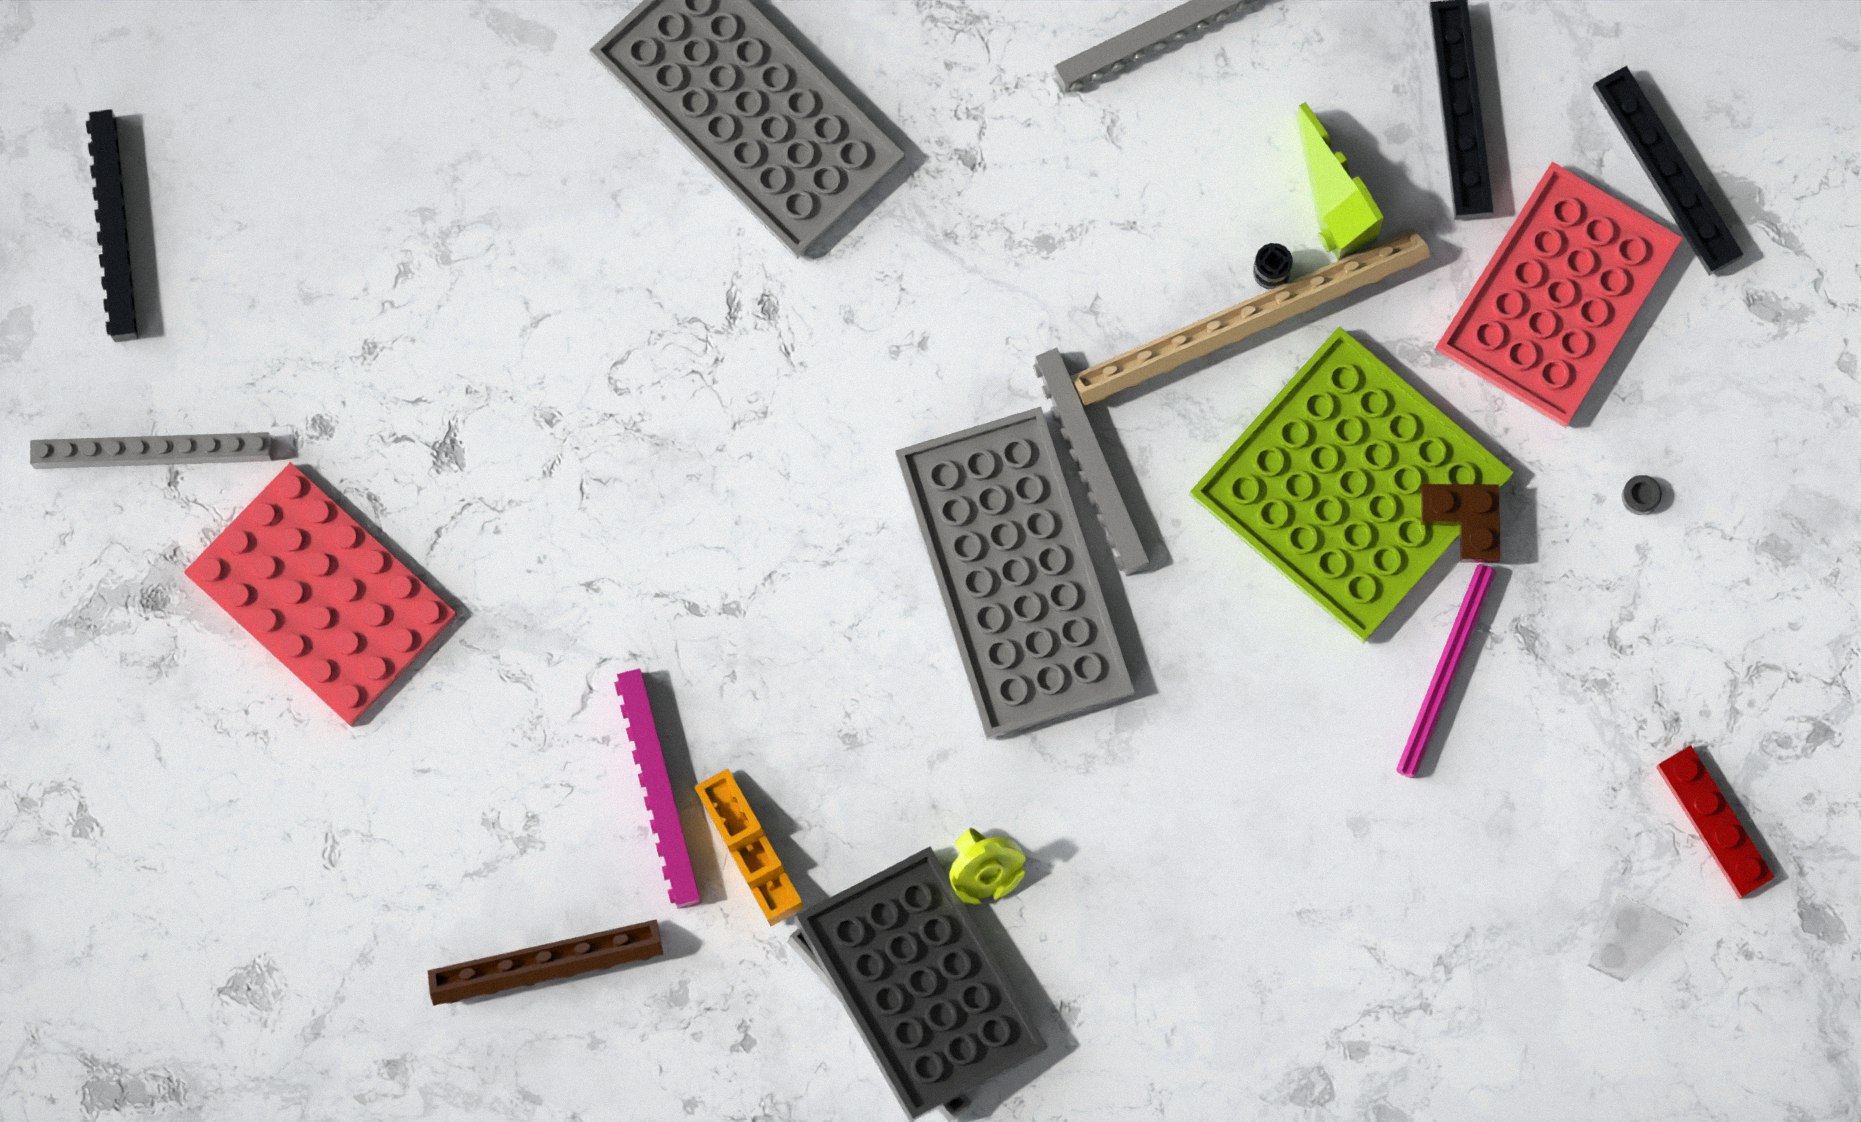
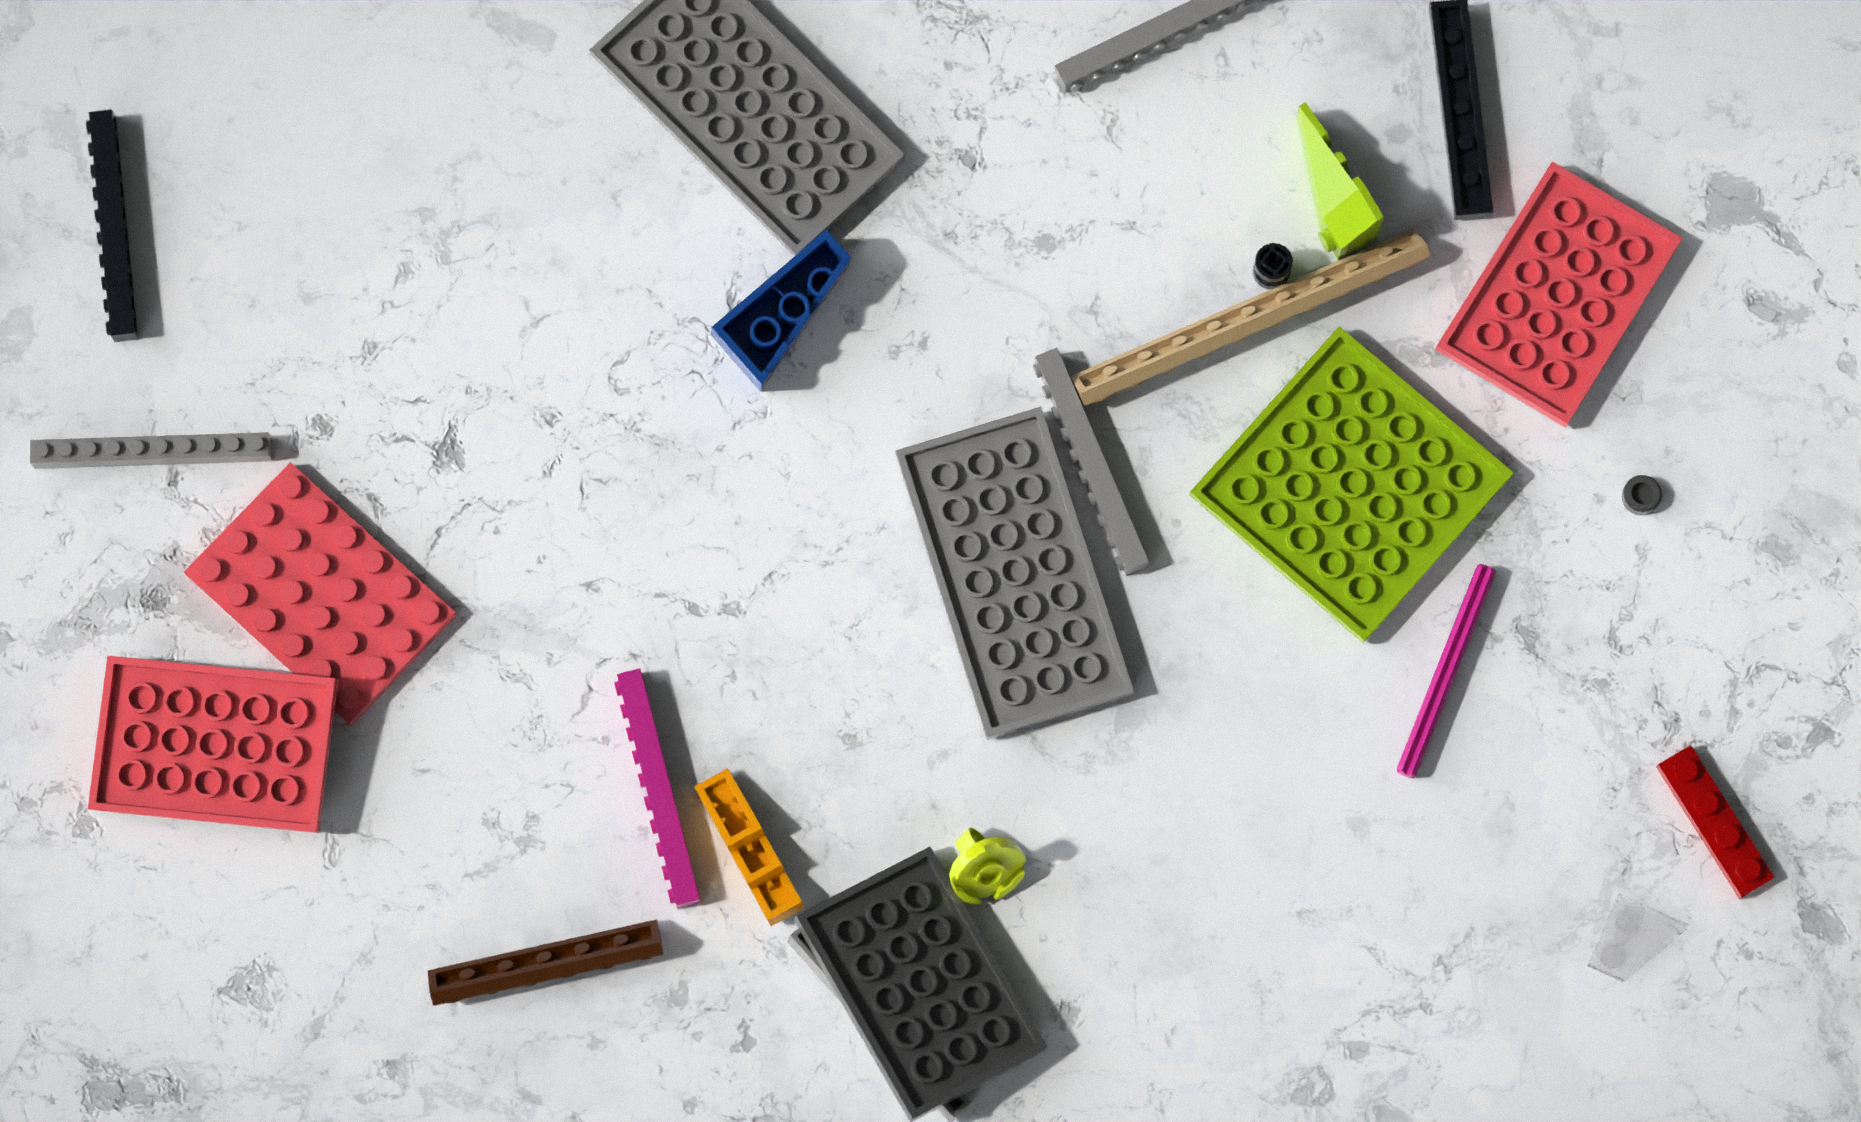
(213, 744): none -> coral plate
(776, 313): none -> blue wedge
(1474, 509): reddish brown plate -> none
(1667, 170): black plate -> none

